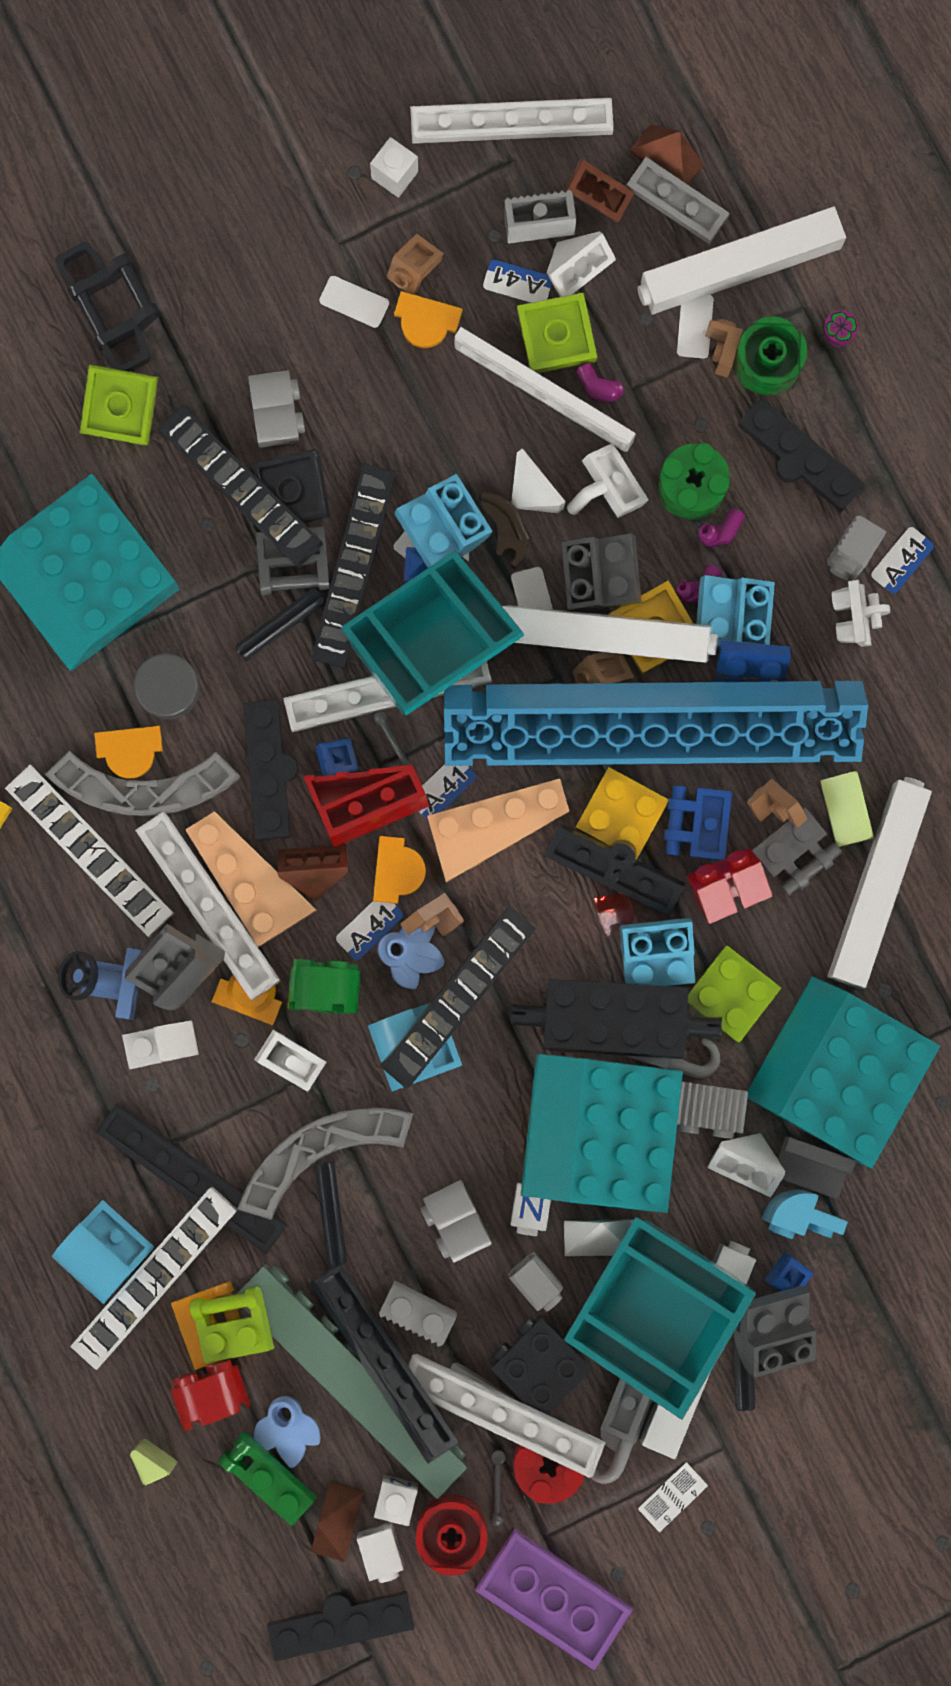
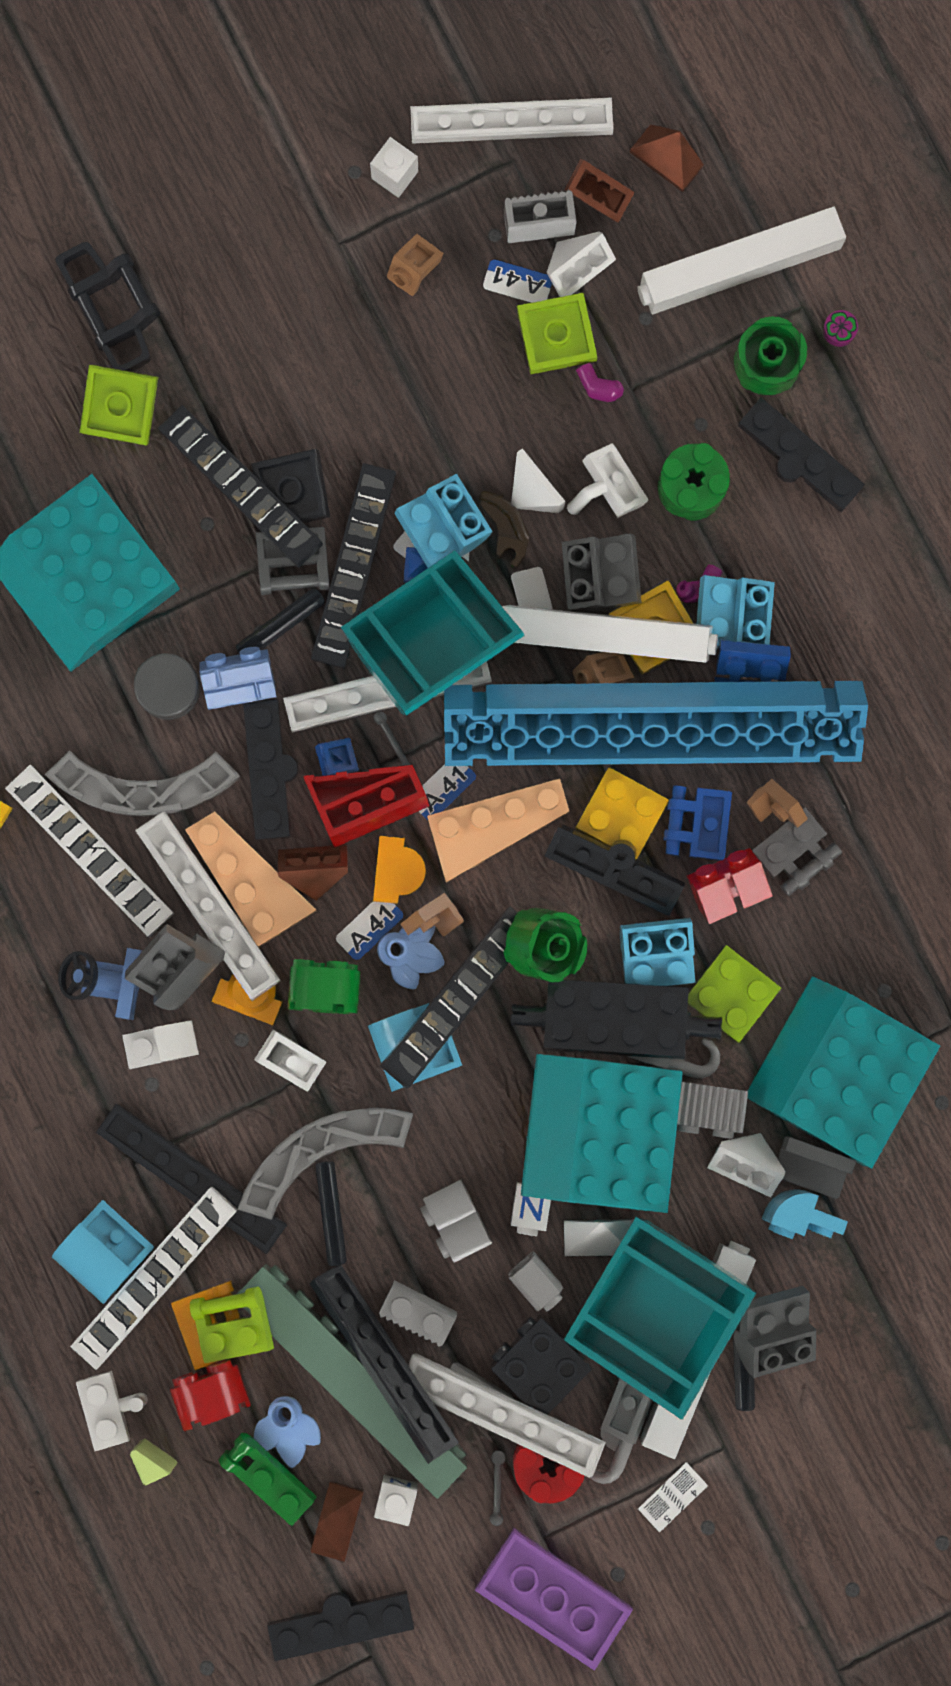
(105, 1409): none -> white plate
(129, 750): light orange piece -> none
(237, 678): none -> medium blue brick
(274, 409): light grey brick -> none
(354, 301): white sticker -> none
(381, 1552): white brick -> none
(426, 320): light orange piece -> none
(470, 1543): red brick -> none
(543, 390): white tile -> none
(545, 944): none -> green brick
(613, 910): clear red tile -> none
(677, 200): light grey plate -> none
(693, 327): white sticker -> none
(722, 533): magenta arm -> none
(724, 352): medium nougat bracket -> none
(788, 1274): blue tile -> none
(846, 809): yellowish green slope -> none
(855, 548): light grey brick -> none
(855, 599): white hips -> none
(879, 883): white brick -> none
(902, 560): sticker -> none

